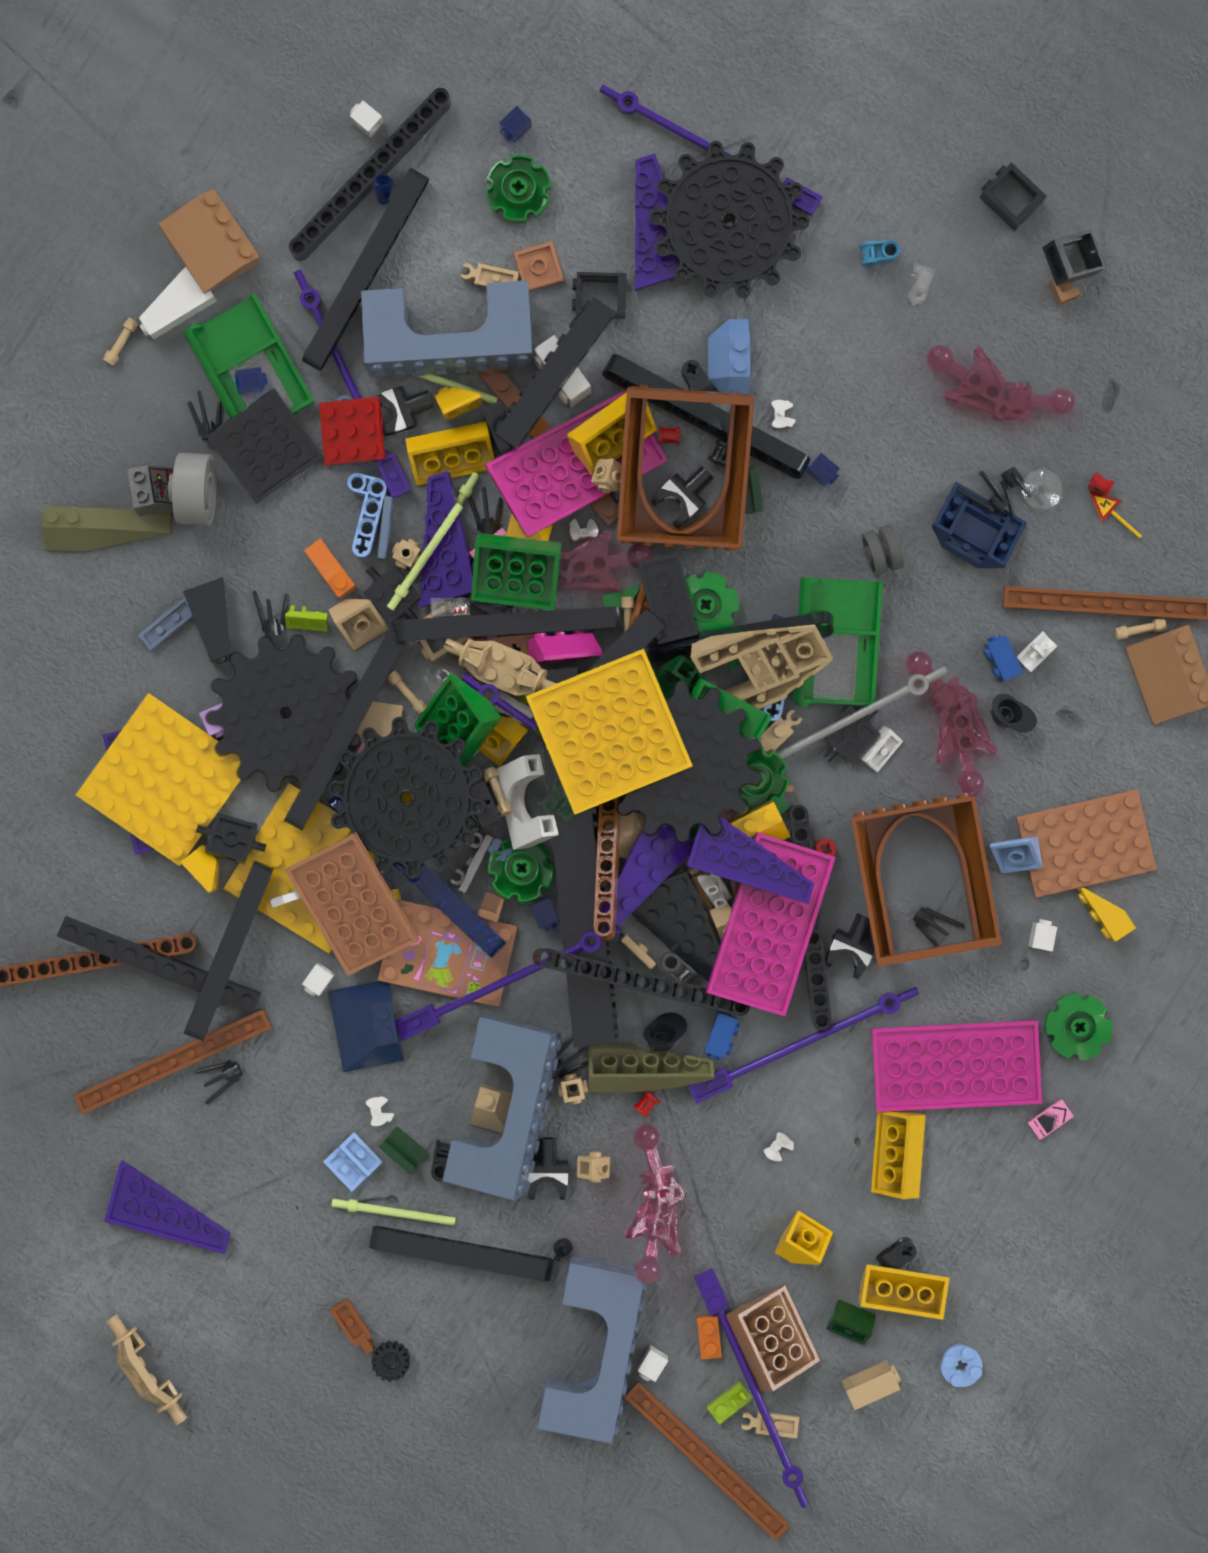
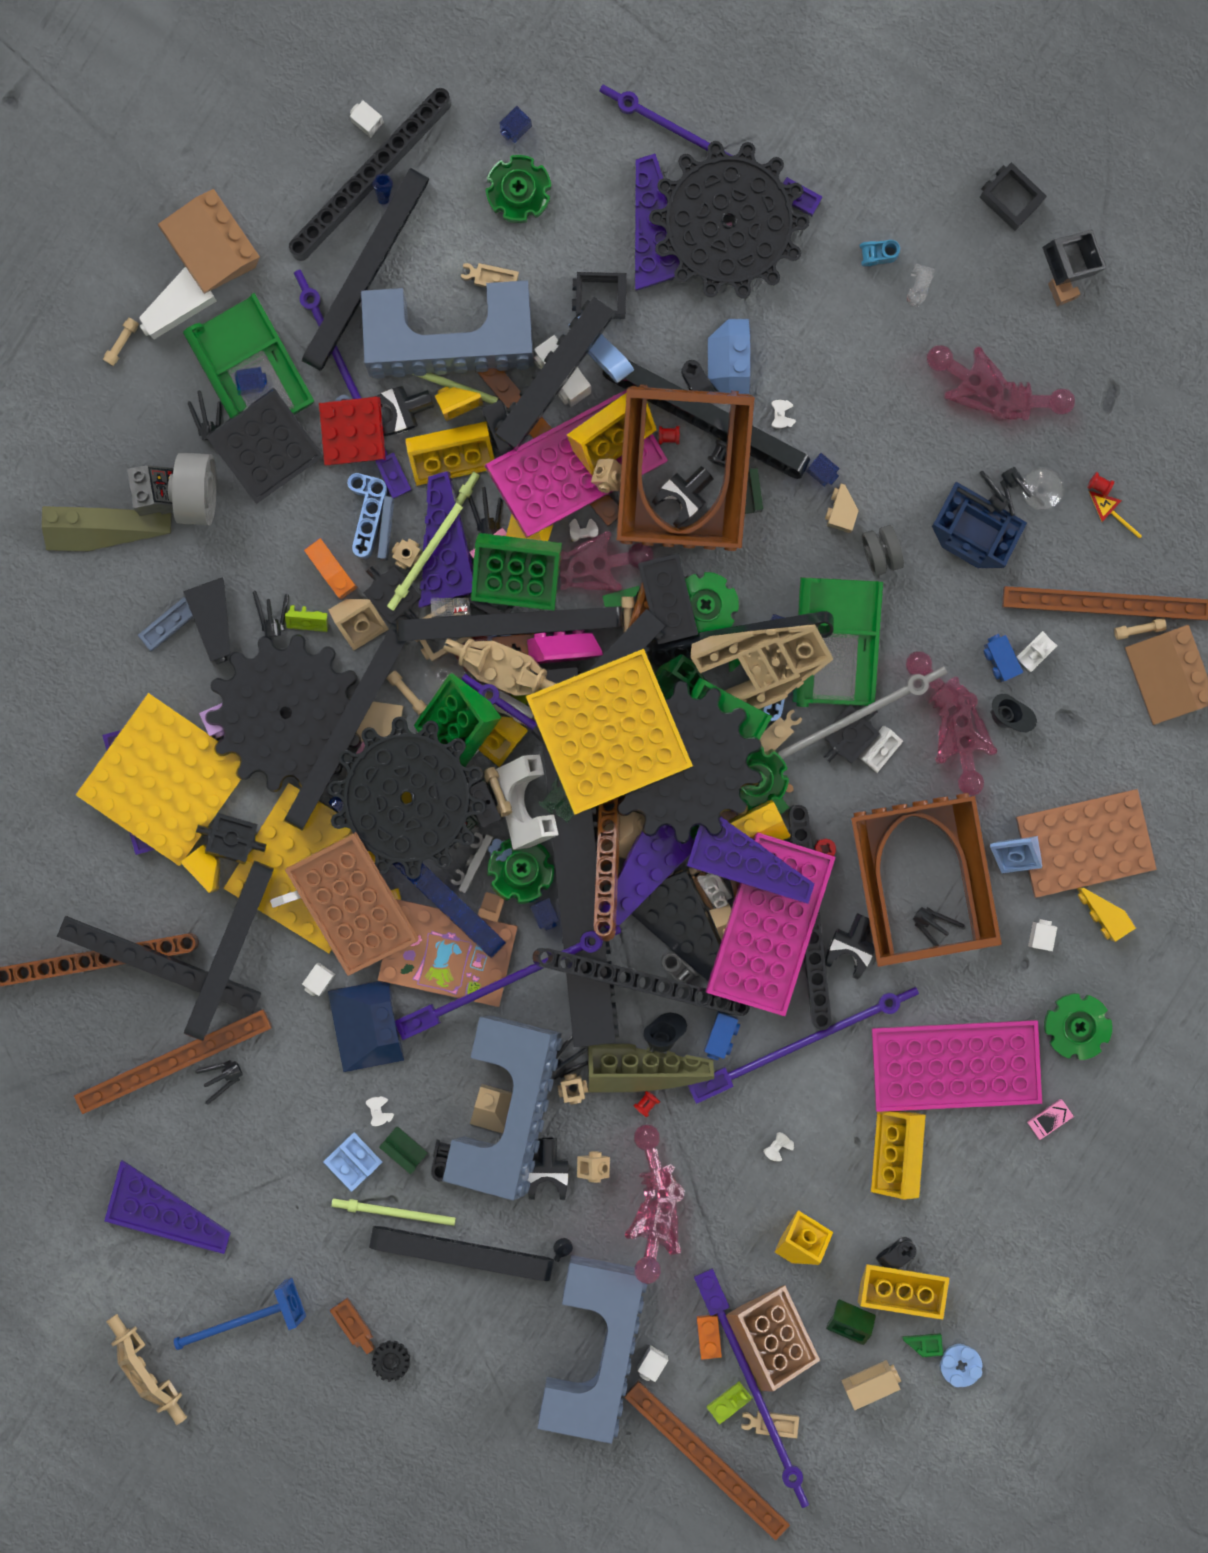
(288, 1303): none -> blue tile
(539, 266): nougat tile -> none
(610, 359): none -> light blue beam
(639, 950): tan plate -> none
(844, 511): none -> tan slope
(926, 1345): none -> green tile

